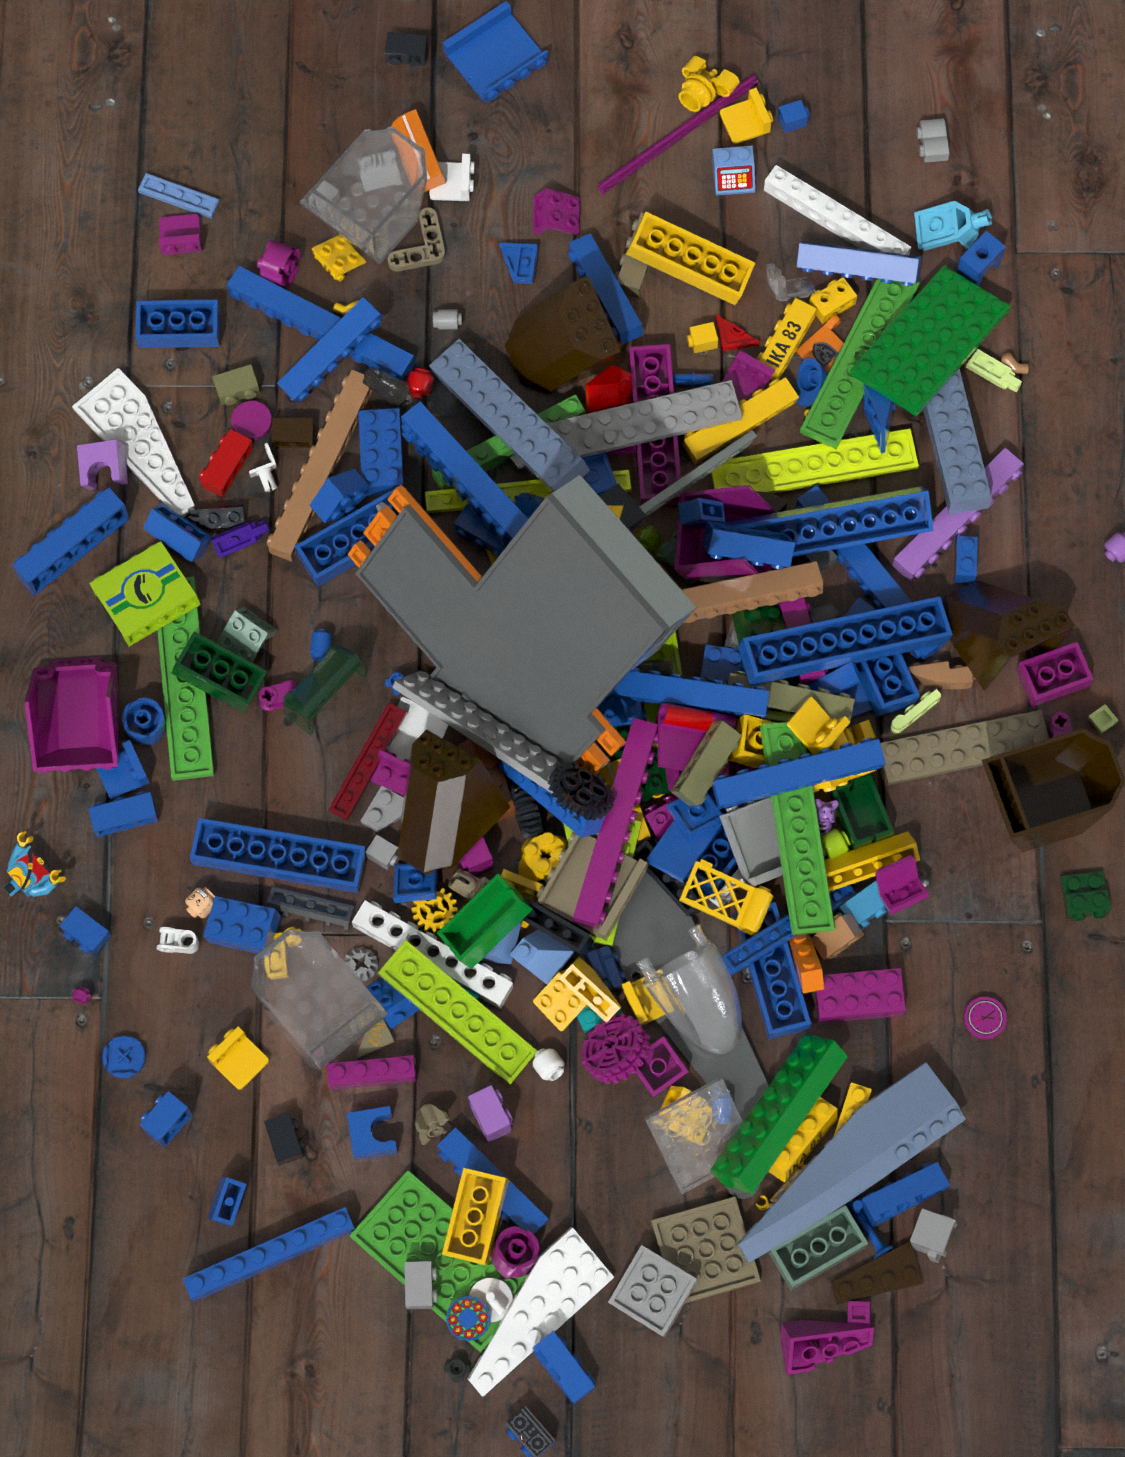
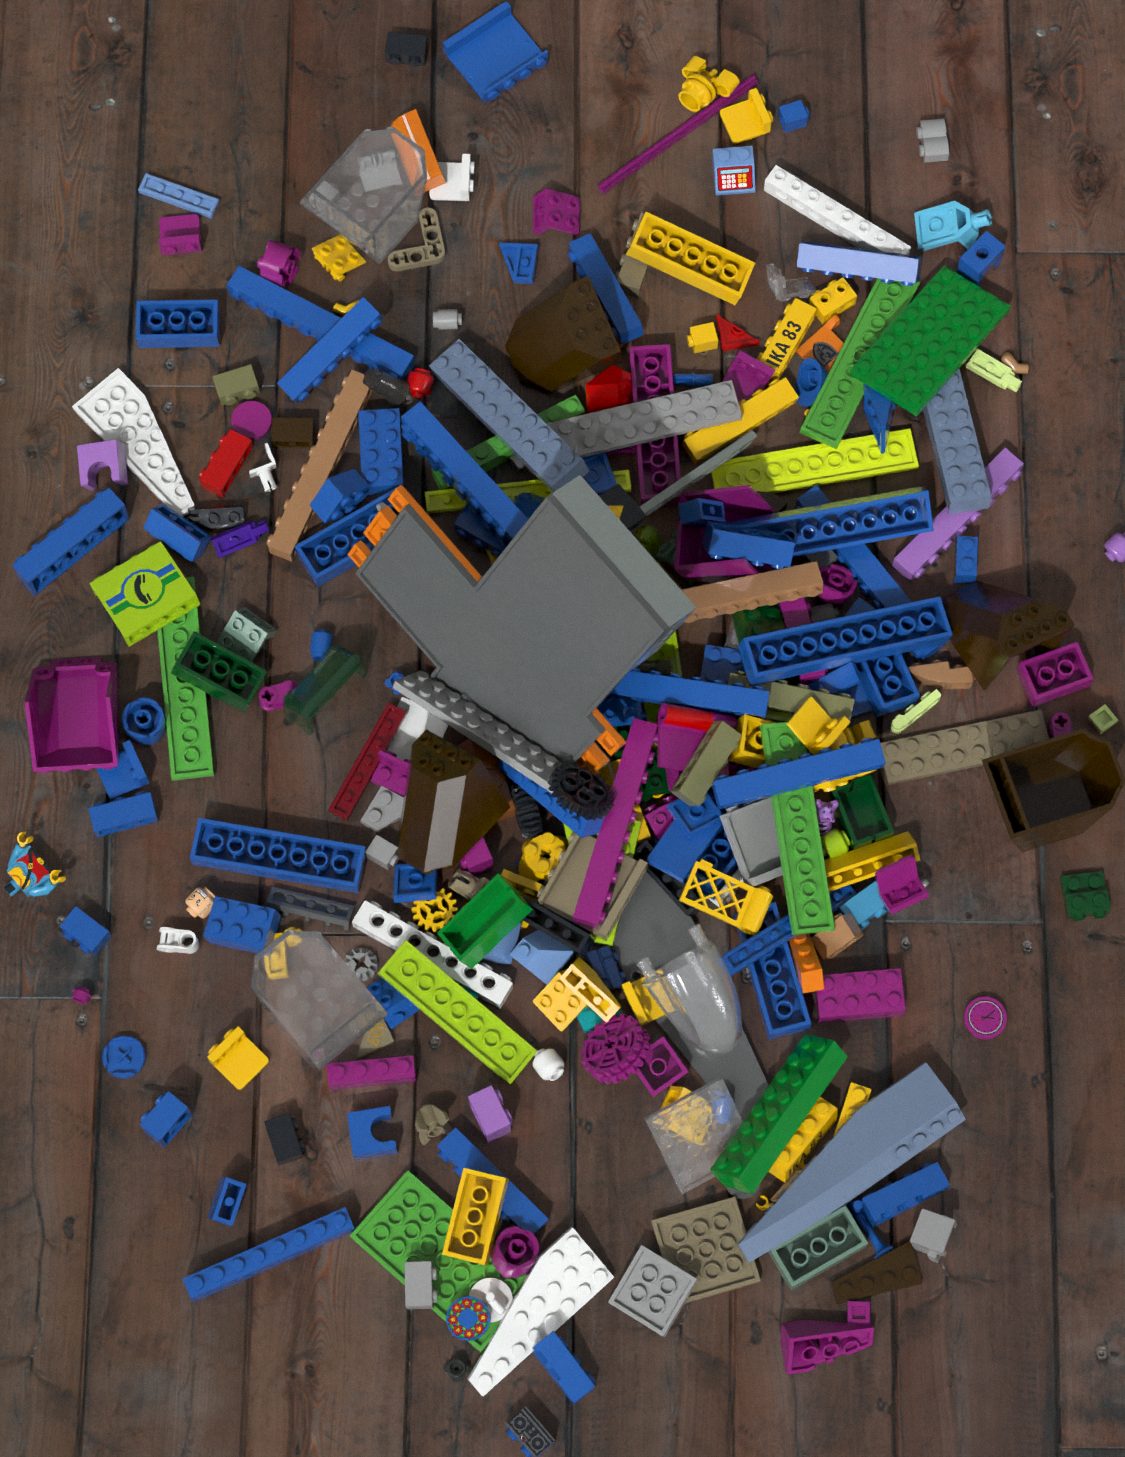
(837, 584): none -> magenta cylinder

